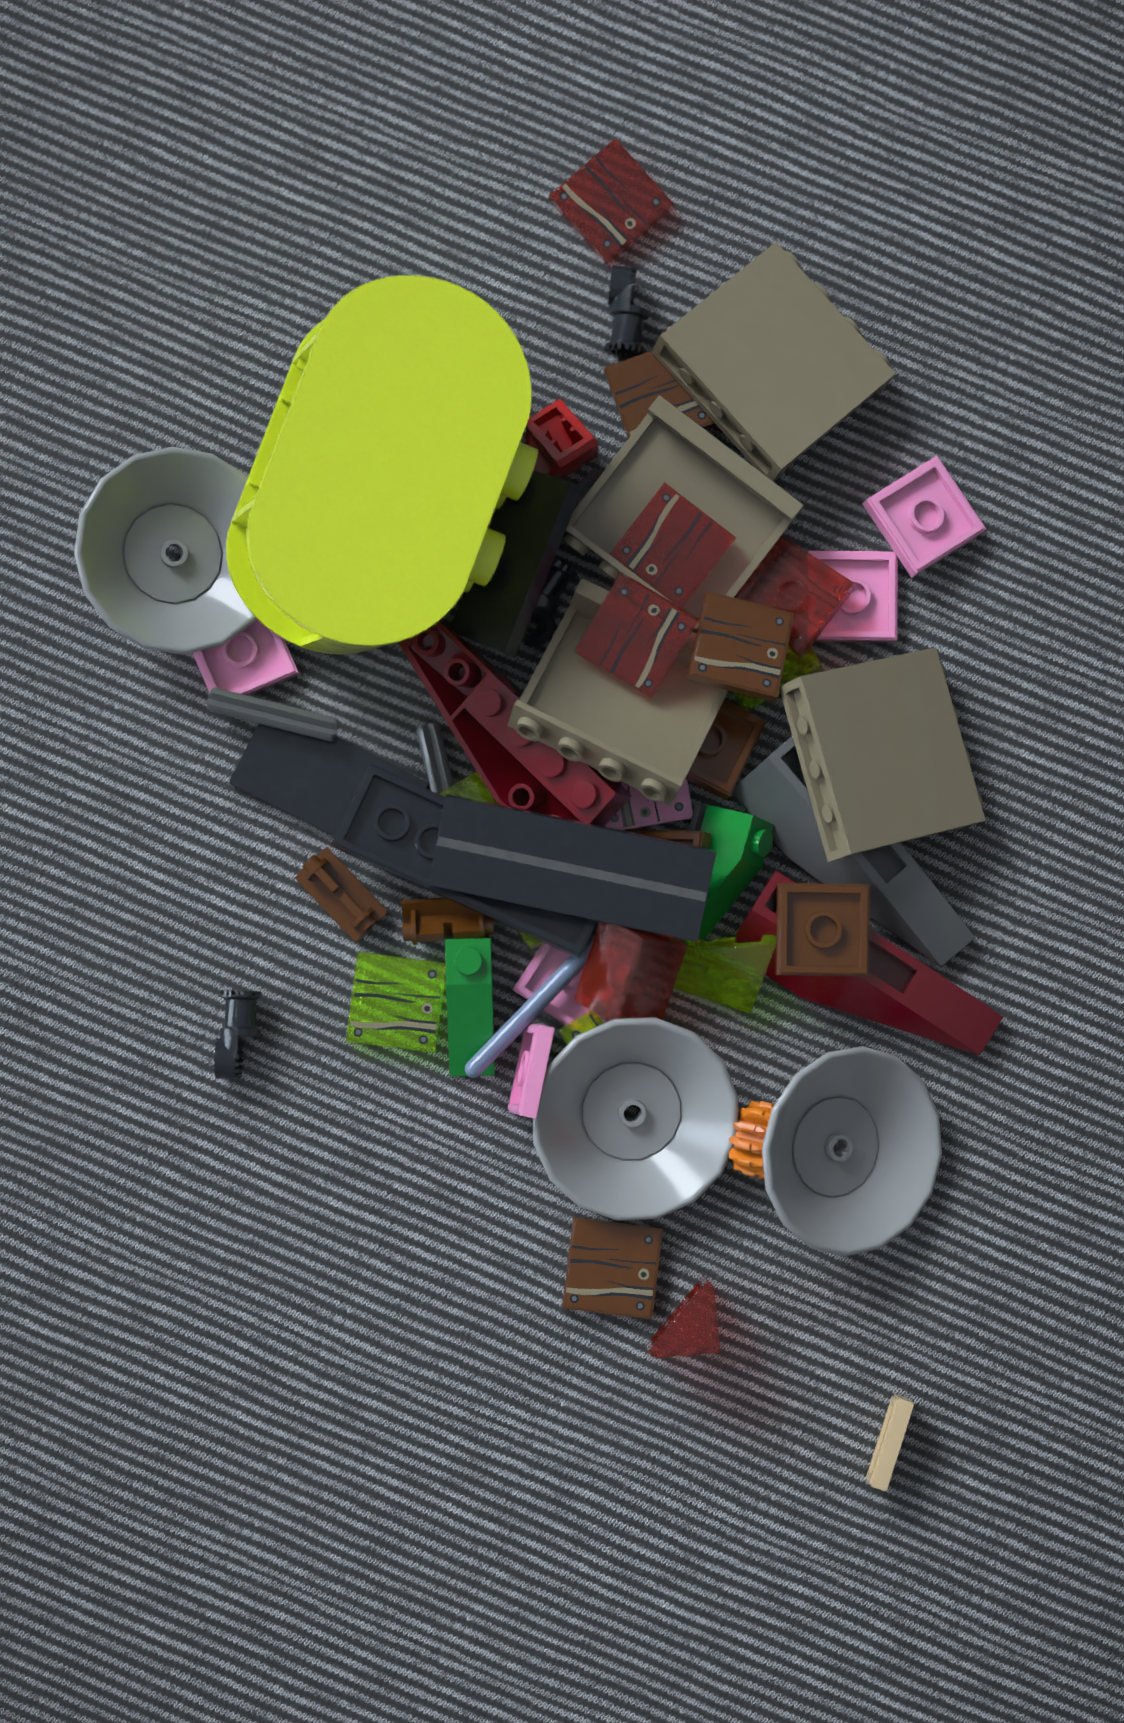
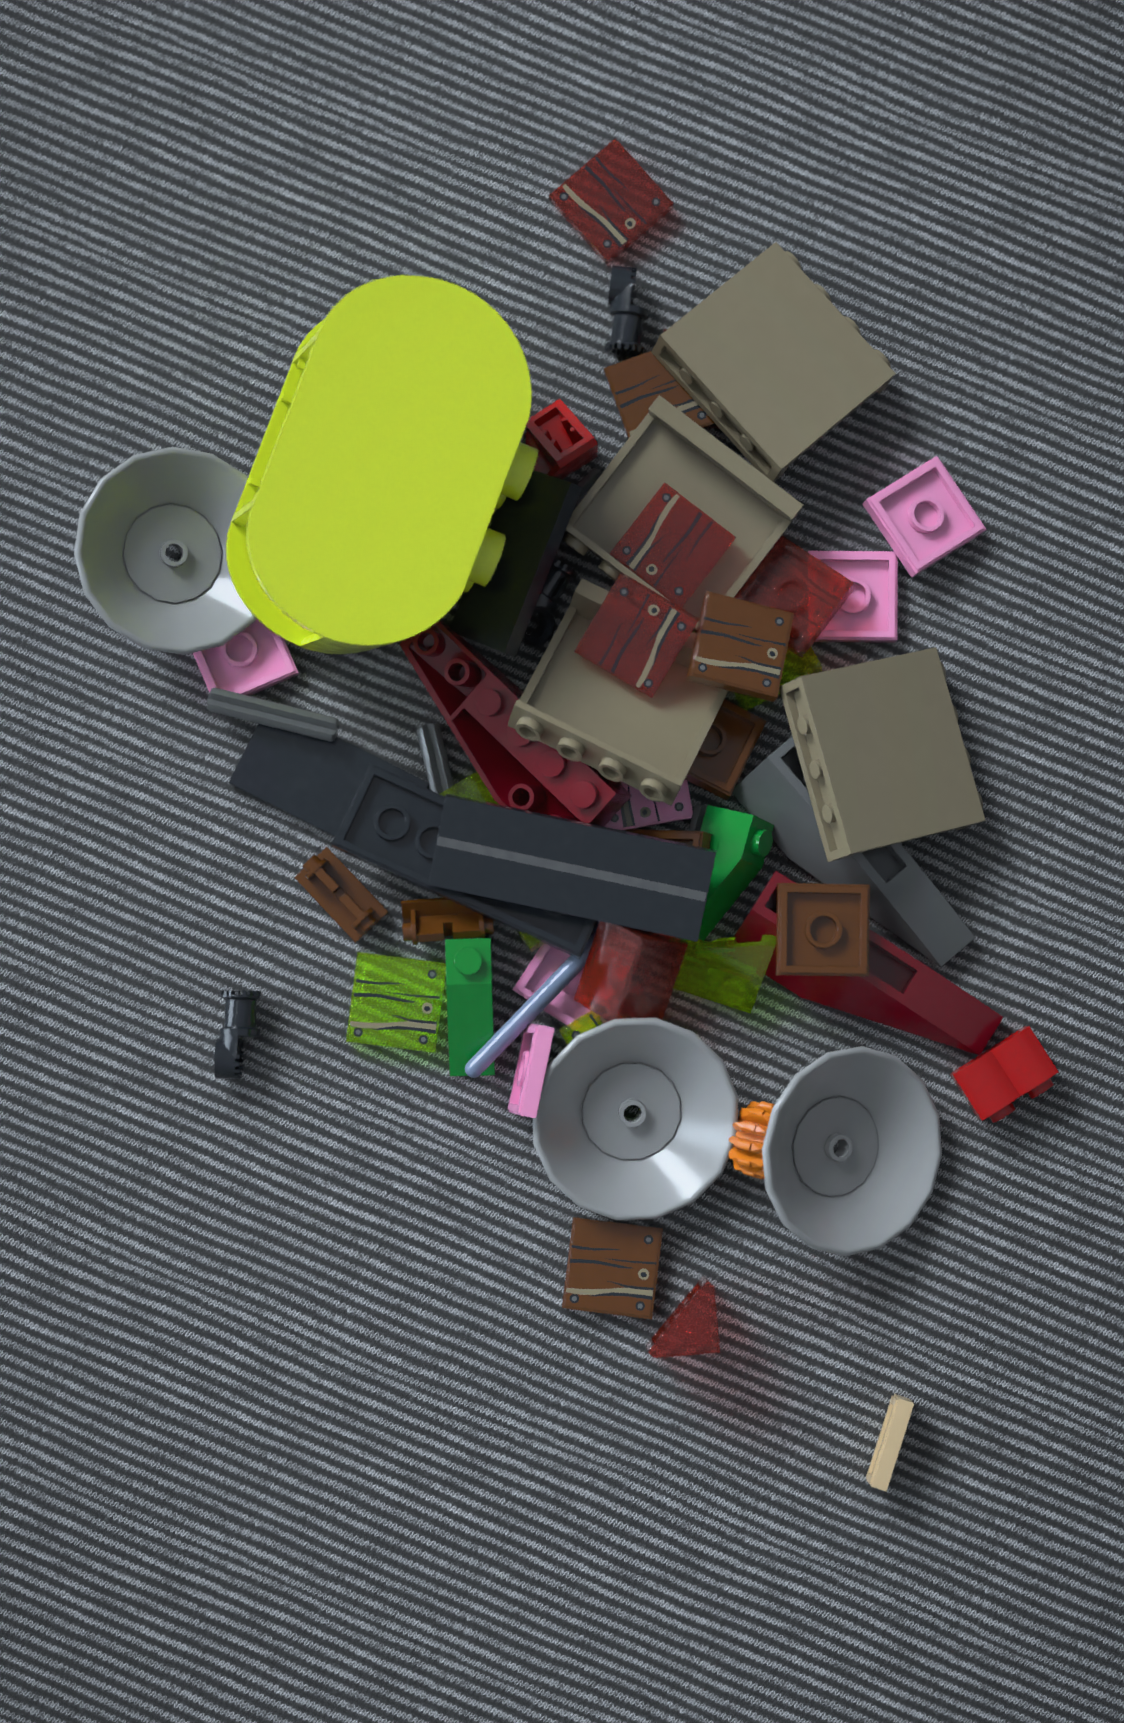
(1004, 1074): none -> red brick

